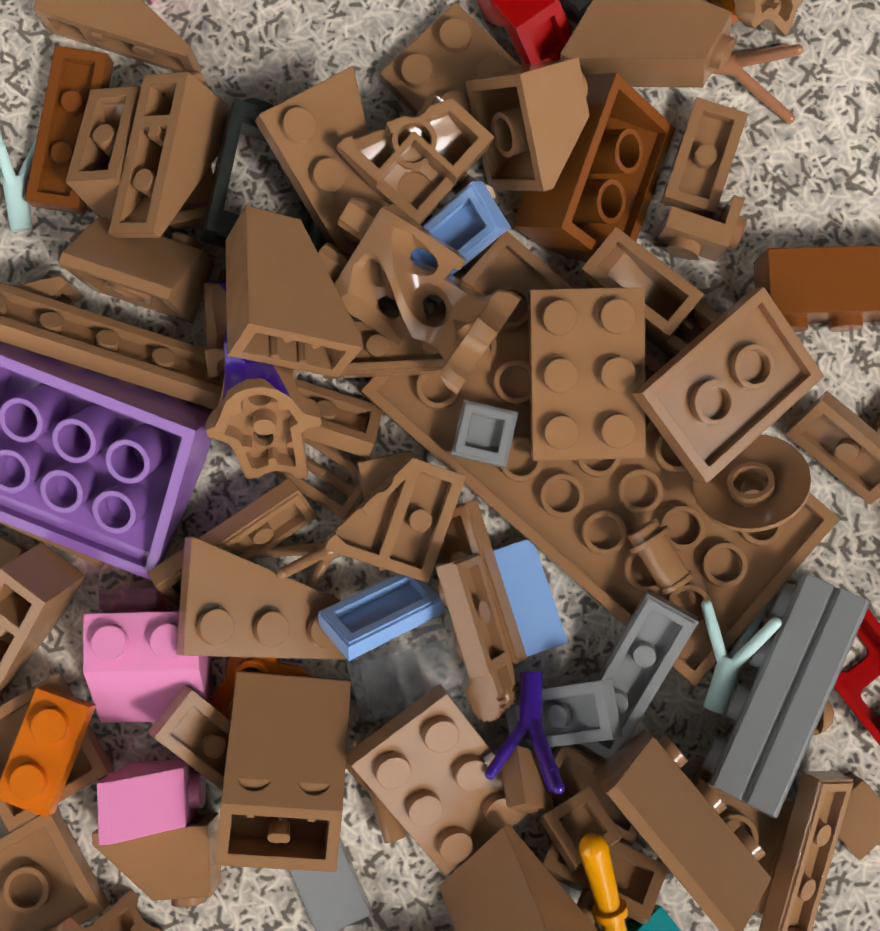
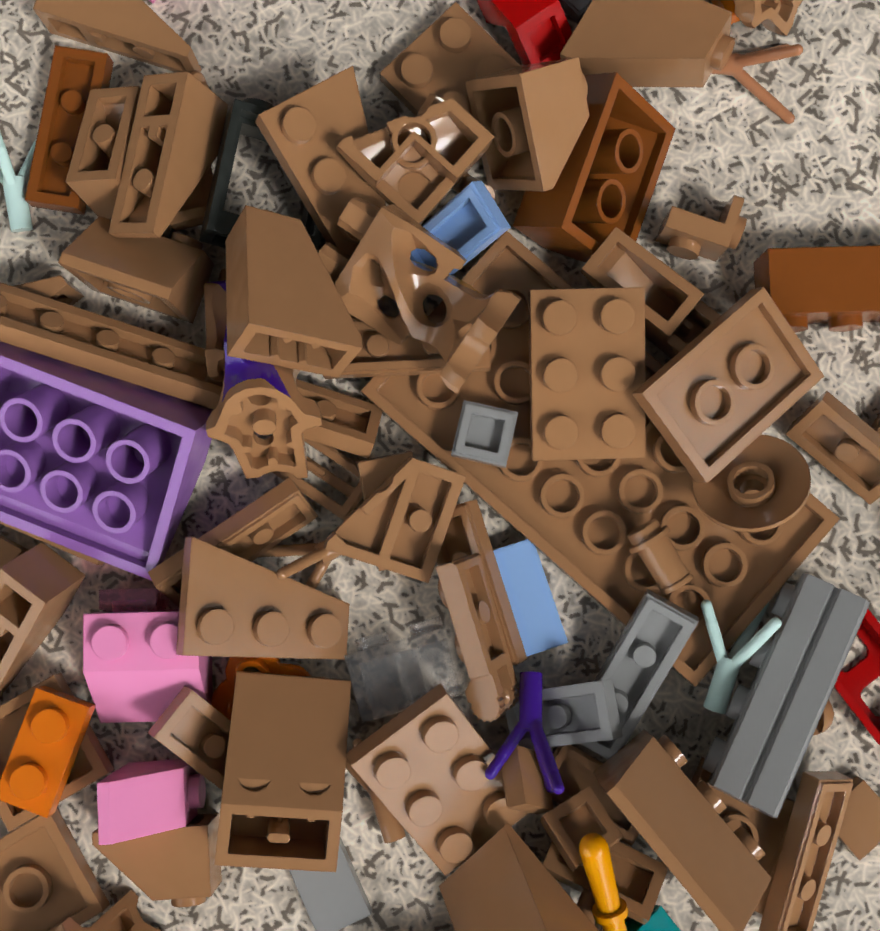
(379, 614): light blue tile -> none
(704, 158): medium nougat plate -> none

